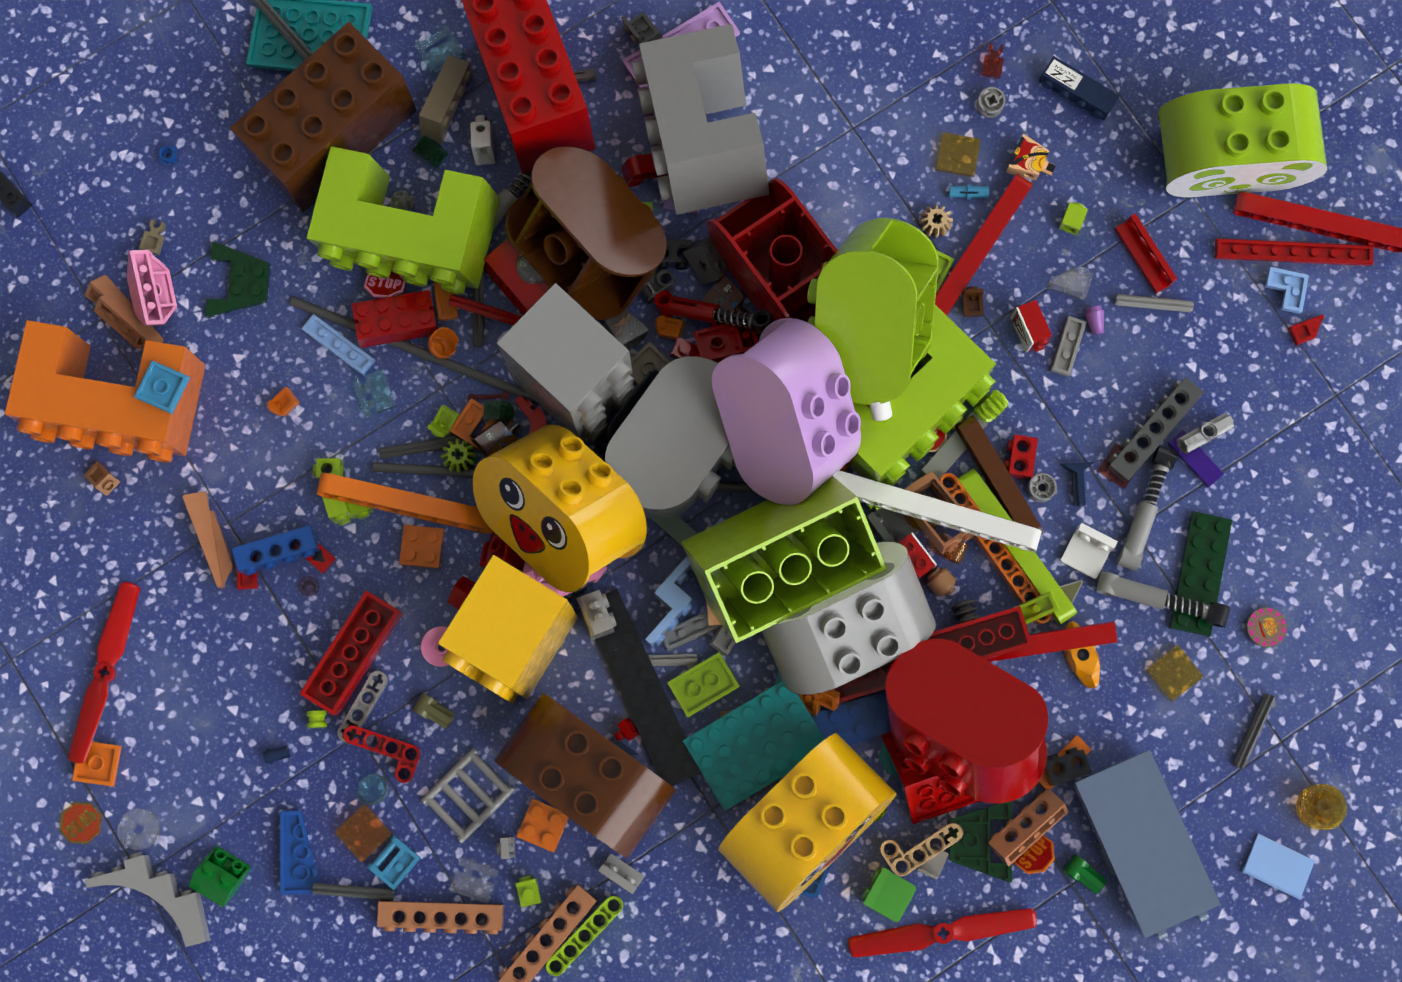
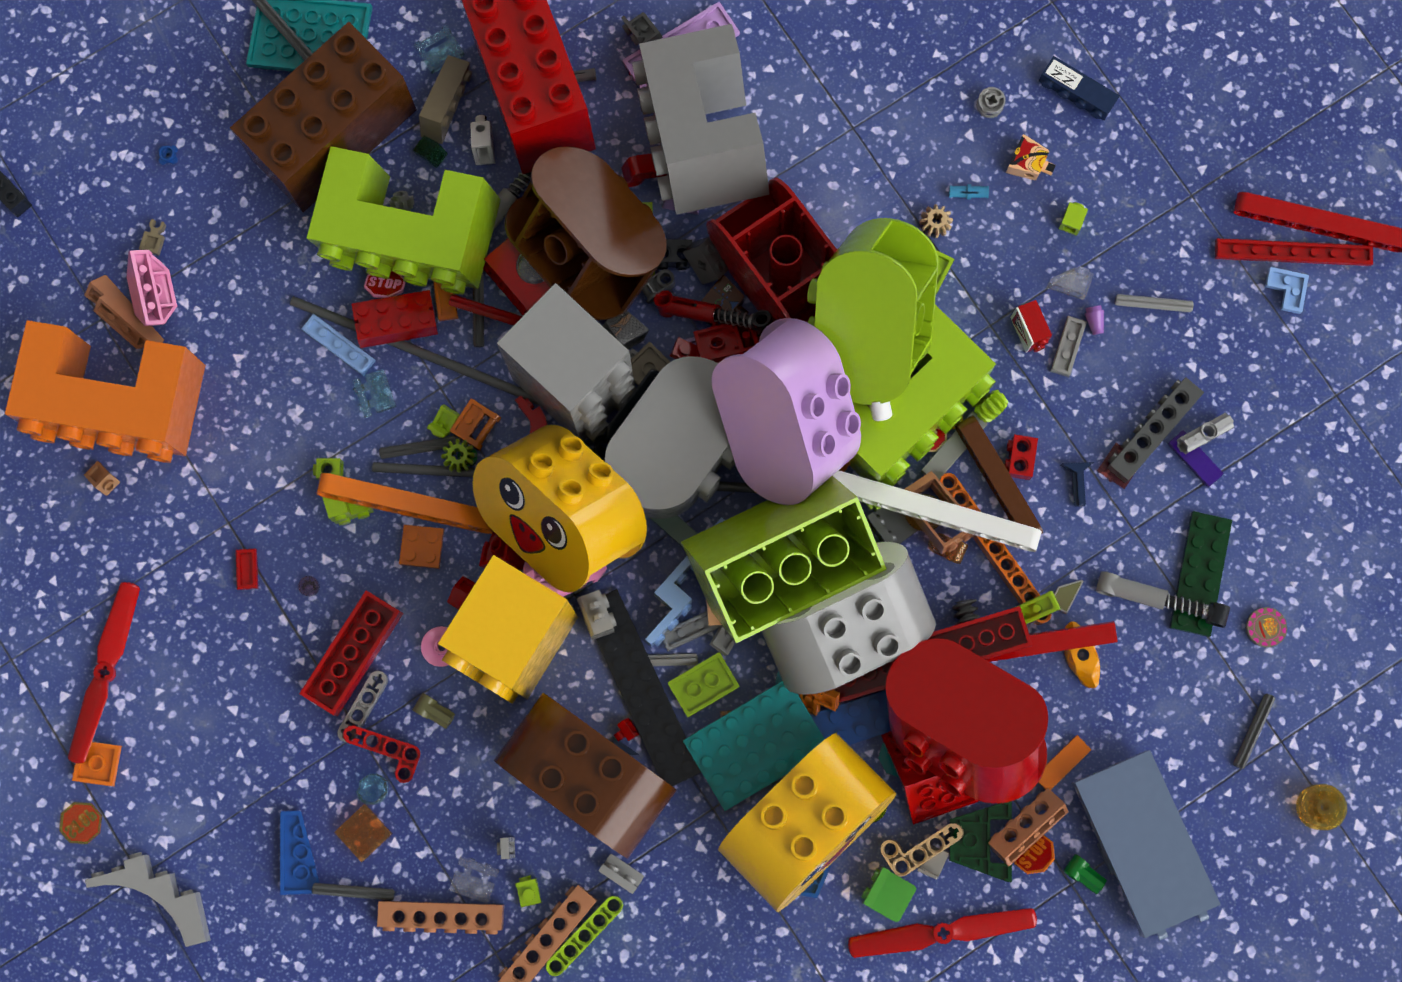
(129, 822): clear plate -> none
(162, 387): dark azure plate -> none
(210, 536): nougat wedge -> none
(219, 876): green slope -> none
(244, 554): blue brick -> none
(246, 283): dark green wing -> none
(276, 754): dark blue pin -> none
(283, 402): orange plate -> none
(316, 719): lime wheel -> none
(321, 560): red tile -> none
(398, 867): dark azure plate -> none
(443, 343): orange hair -> none
(443, 785): light grey bar -> none
(496, 437): reddish brown torso -> none
(498, 410): clear green bracket -> none
(504, 395): clear red hinge -> none
(542, 825): orange plate -> none
(669, 327): orange plate -> none
(920, 558): red piece -> none
(941, 581): medium nougat head -> none
(958, 154): clear yellow tile -> none
(972, 302): reddish brown bracket -> none
(982, 243): red beam -> none
(993, 64): clear red plate -> none
(1027, 560): lime beam -> none
(1048, 483): light grey wheel -> none
(1067, 771): black brick -> none
(1088, 550): white bracket -> none
(1132, 551): piece -> none
(1145, 254): red fence -> none
(1174, 673): clear yellow tile -> none
(1242, 140): lime brick -> none
(1278, 866): light blue piece -> none
(1305, 330): red tile -> none

